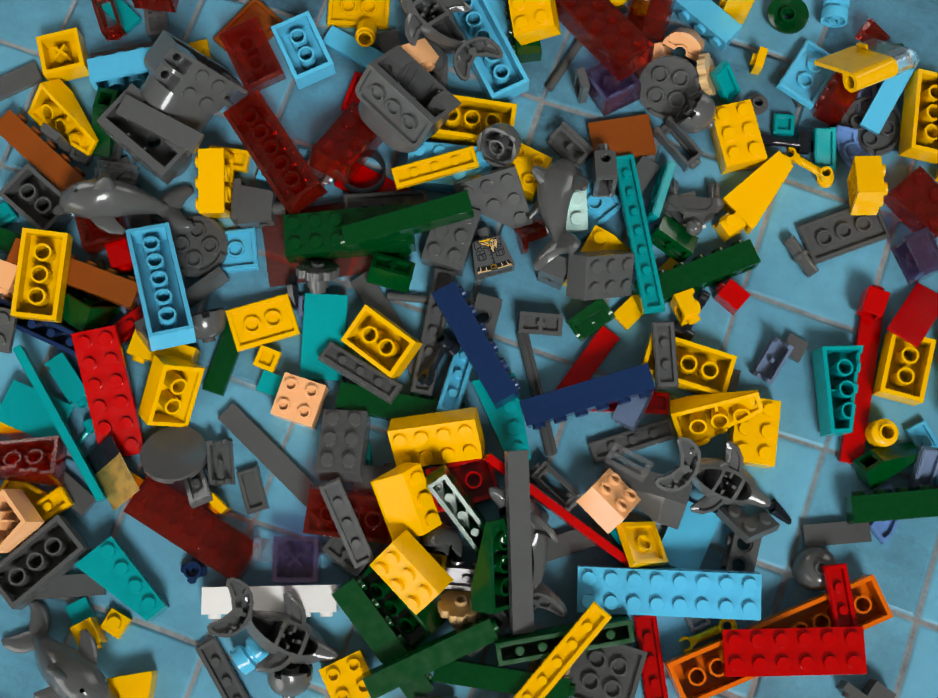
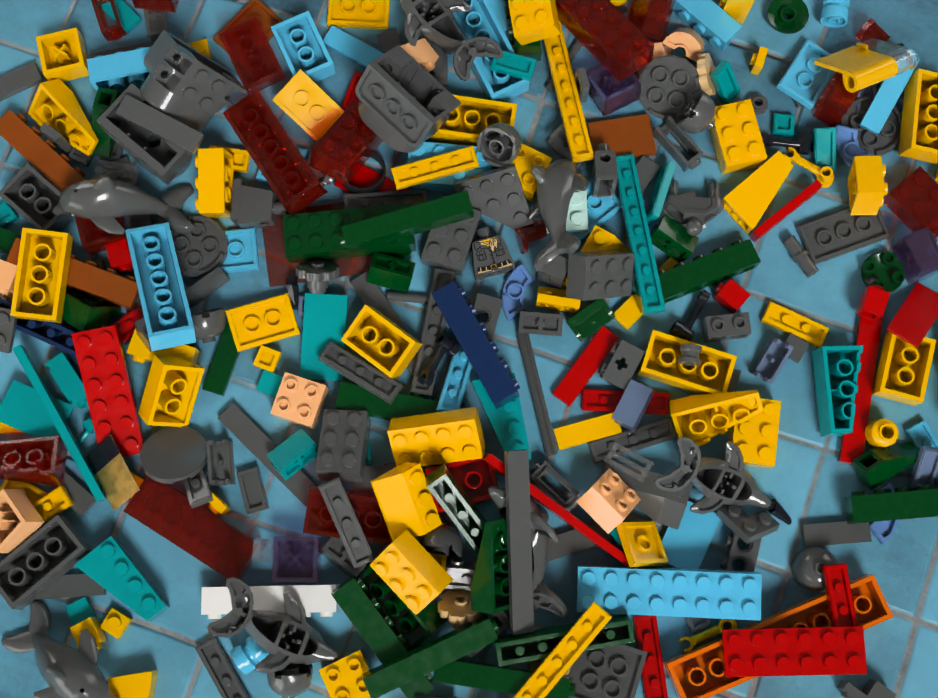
(187, 570): dark blue plate -> none
(293, 454): none -> teal hinge
(308, 105): none -> yellow tile
(366, 32): yellow brick -> none
(514, 65): none -> teal tile
(514, 291): none -> medium blue tile
(556, 300): none -> yellow bracket
(568, 98): none -> yellow tile
(586, 431): none -> yellow tile
(588, 395): dark blue brick -> none
(632, 357): none -> dark grey brick
(664, 354): dark grey tile -> none
(686, 307): yellow brick -> none
(690, 354): none -> dark grey wheel
(726, 327): none -> dark grey brick
(729, 226): yellow brick -> none
(785, 211): none -> red tile
(794, 323): none -> yellow tile
(883, 270): none -> dark green dish

